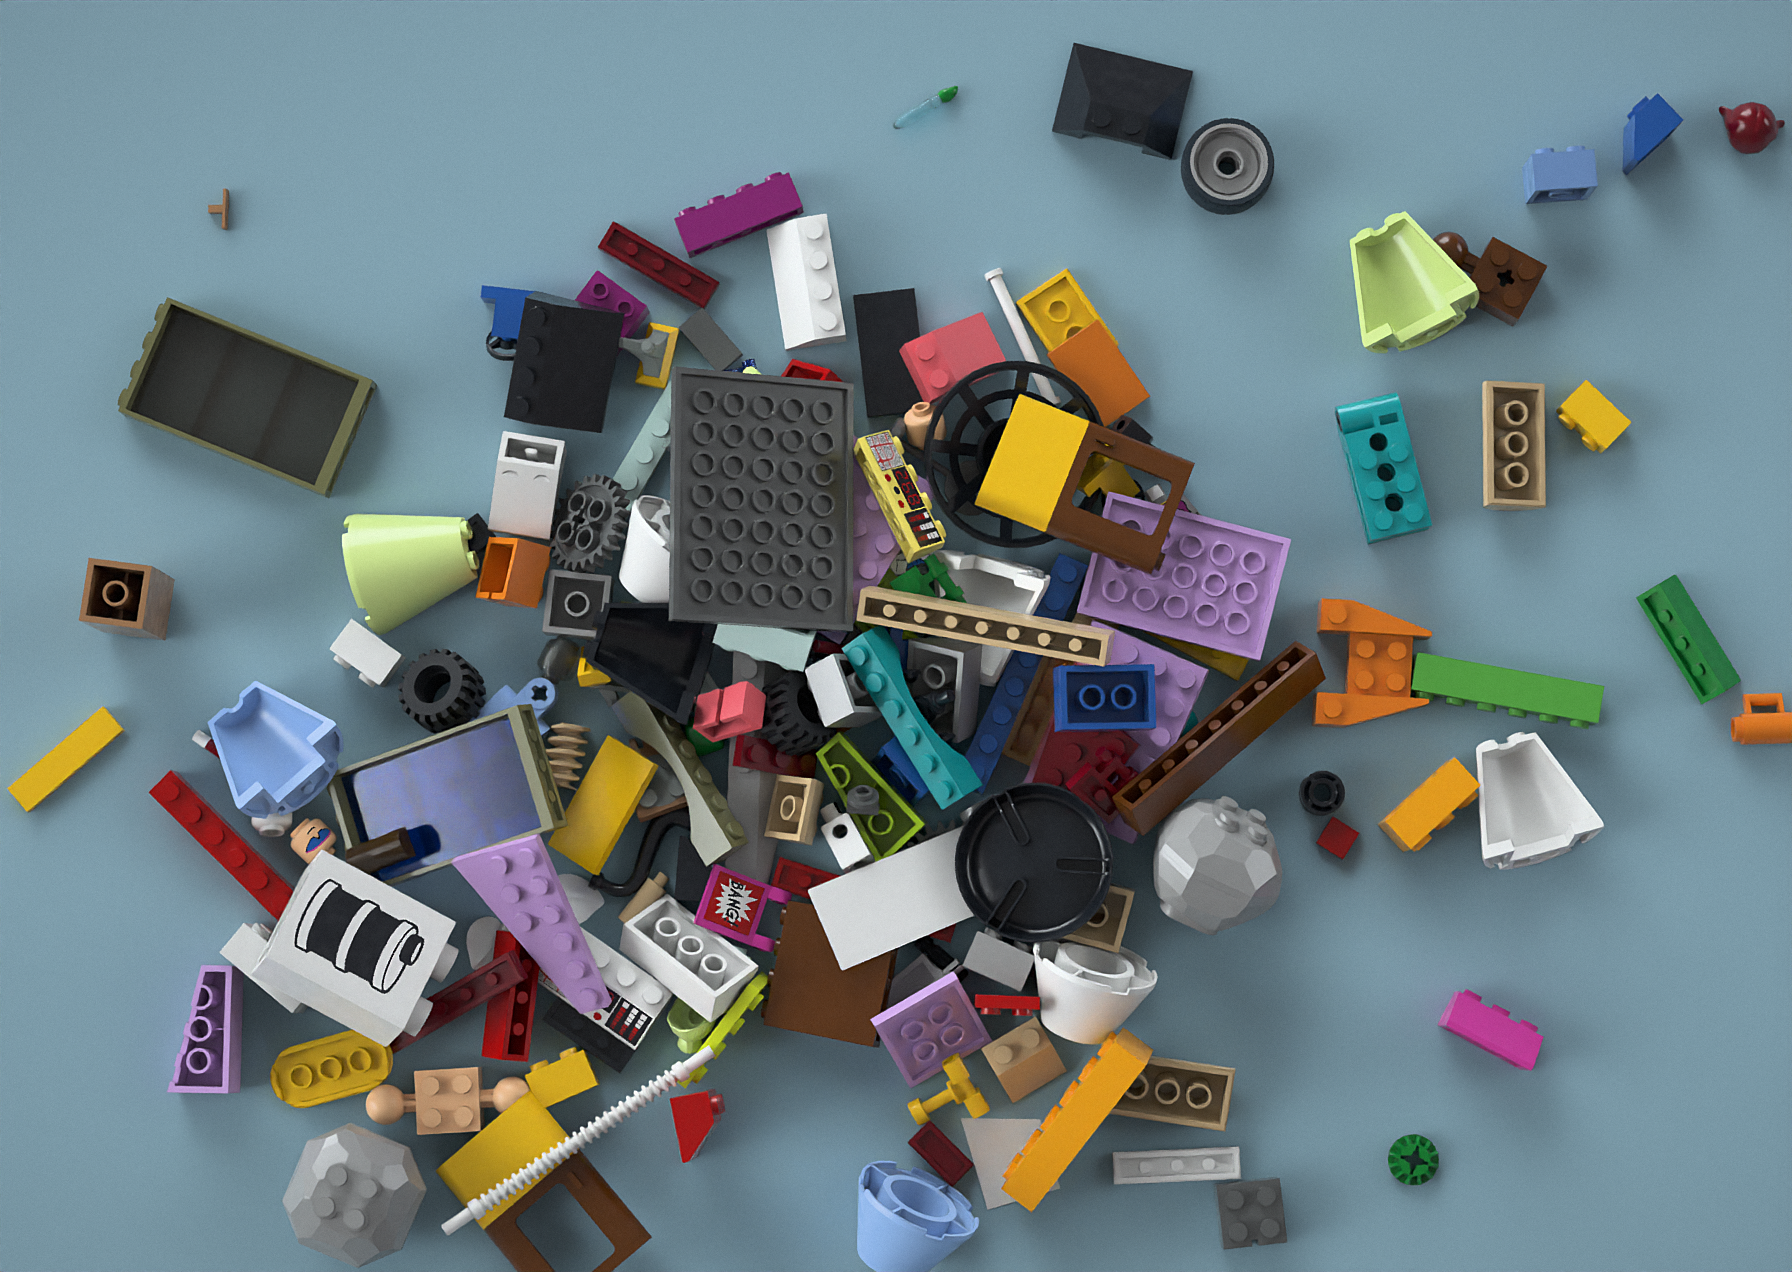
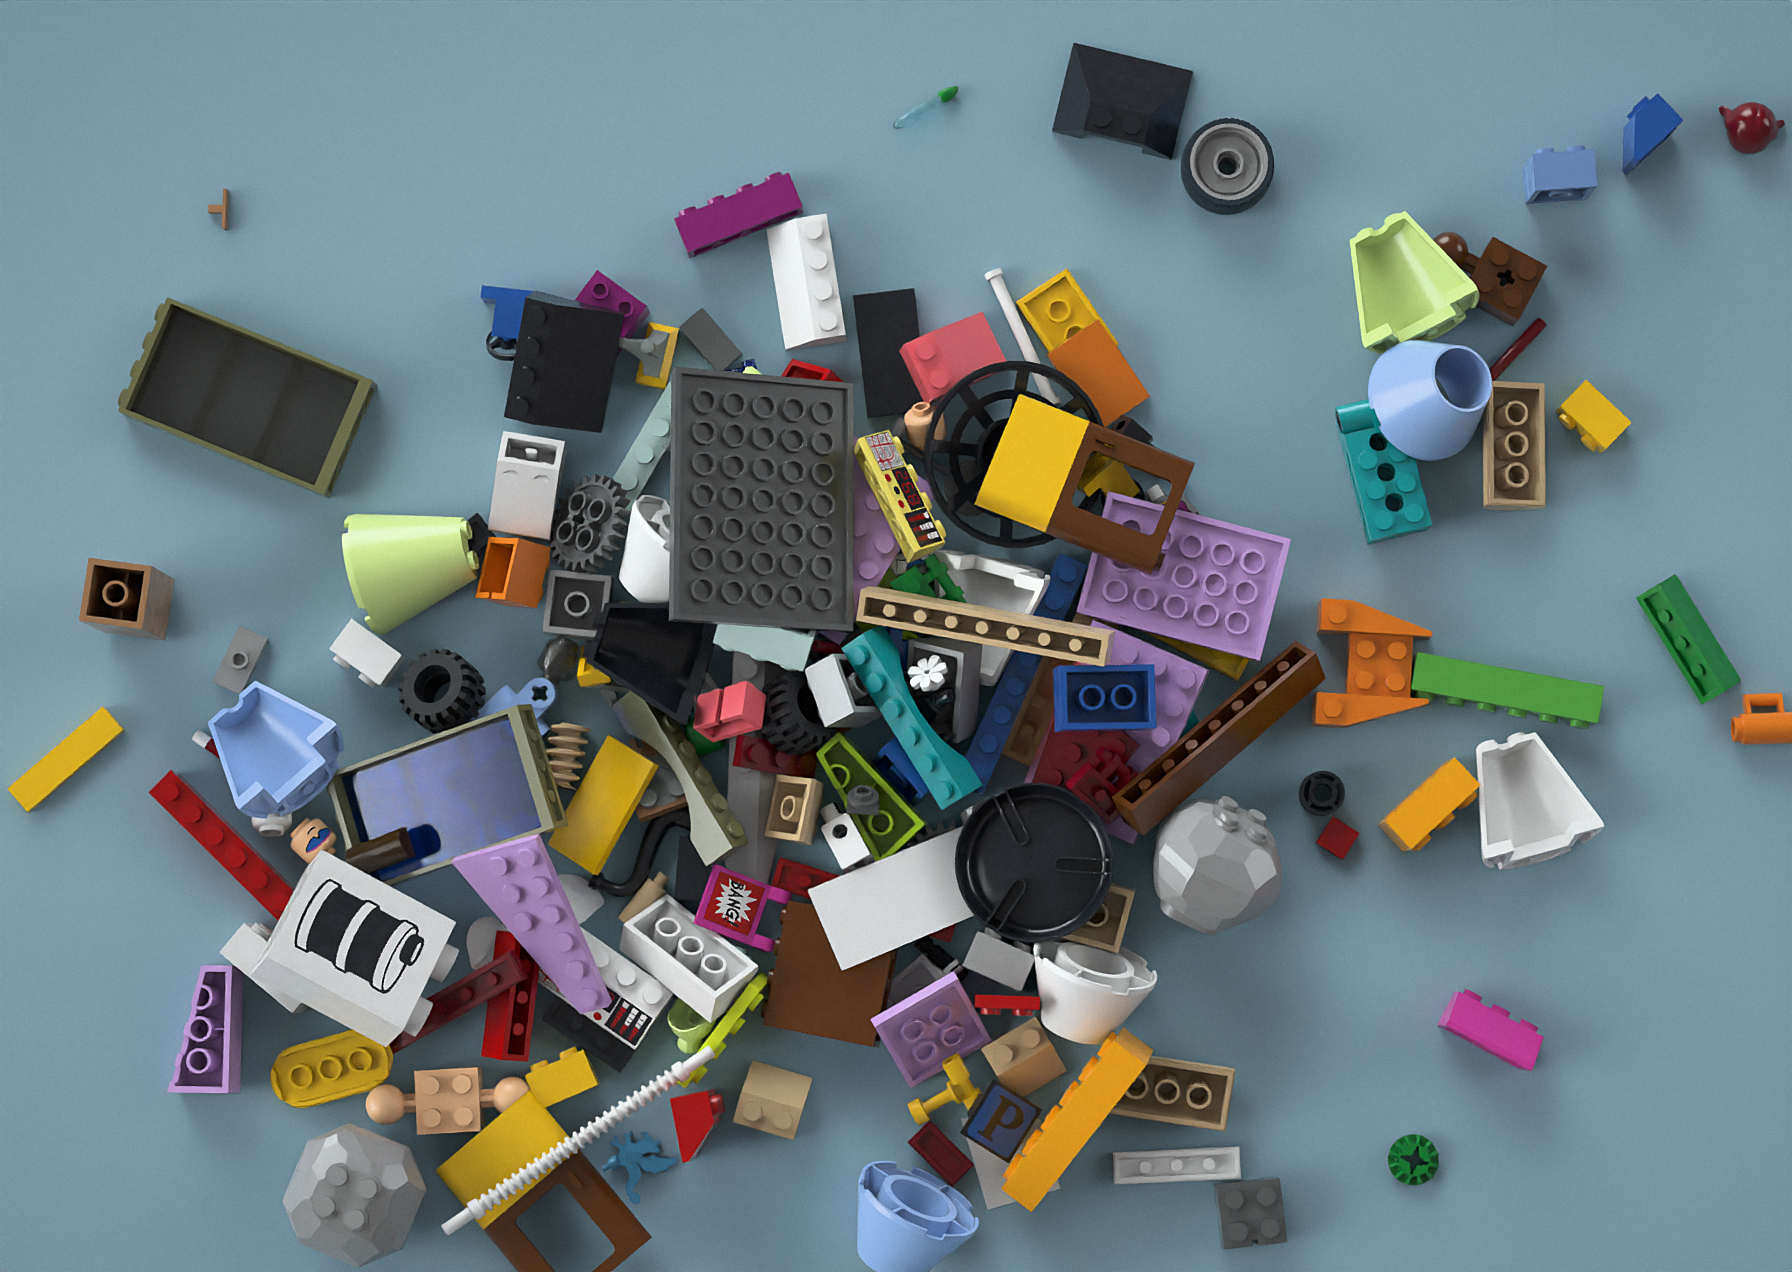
(240, 660): none -> light grey plate
(632, 1155): none -> dark azure piece
(658, 265): dark red tile -> none
(772, 1100): none -> tan slope
(928, 674): none -> white plant
(1000, 1120): none -> piece
(1412, 407): none -> light blue cone
(1517, 348): none -> dark red bar

